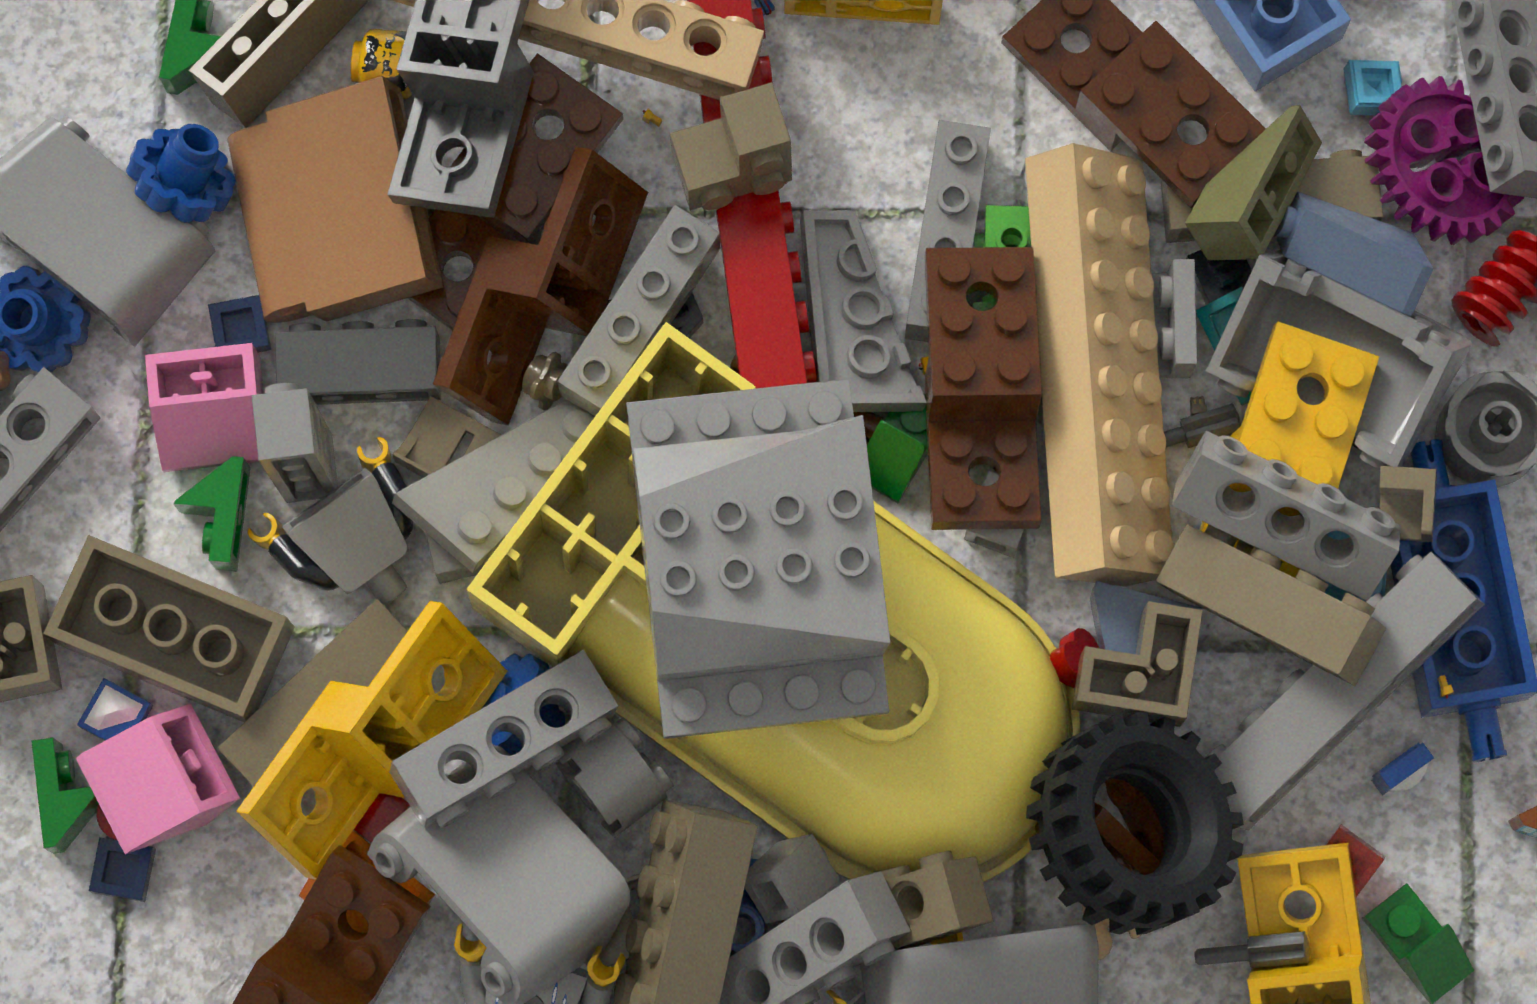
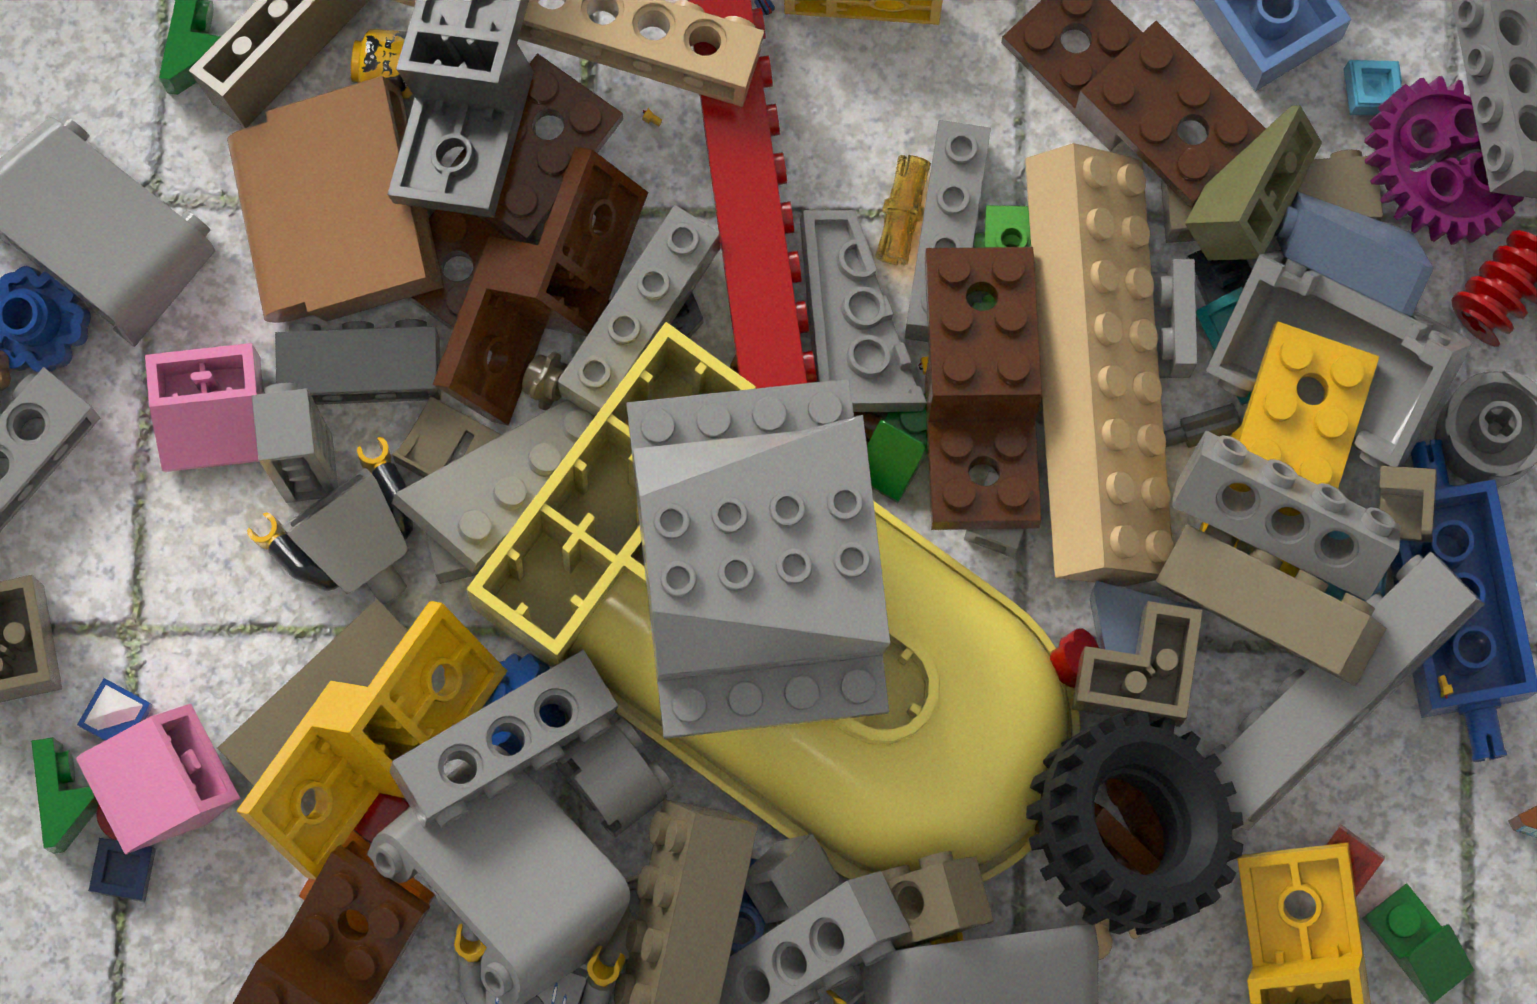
(169, 629): dark tan brick -> none
(182, 173): blue plant -> none
(224, 498): green slope -> none
(240, 323): dark blue tile -> none
(736, 153): dark tan brick -> none
(903, 210): none -> clear yellow pin
(1197, 405): dark tan piece -> none
(1260, 951): dark grey axle -> none
(1403, 771): blue tile -> none

